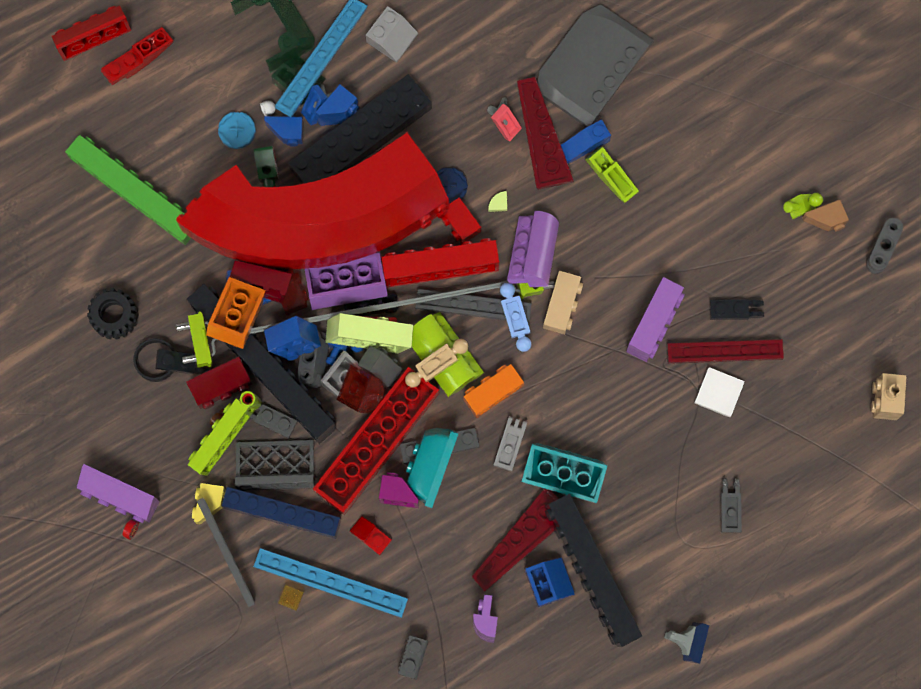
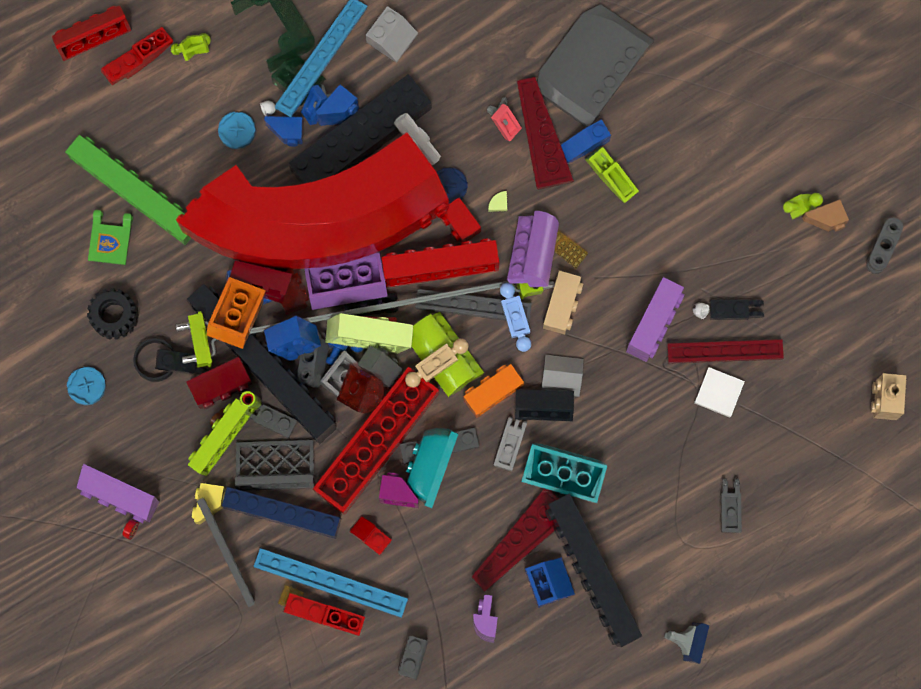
(86, 386): none -> dark azure tile
(109, 242): none -> bright green flag
(192, 45): none -> lime piece
(266, 159): dark green torso -> none
(323, 614): none -> red slope
(406, 124): none -> white piece
(544, 405): none -> black brick
(562, 374): none -> light grey slope
(569, 250): none -> clear yellow tile
(701, 310): none -> white hinge

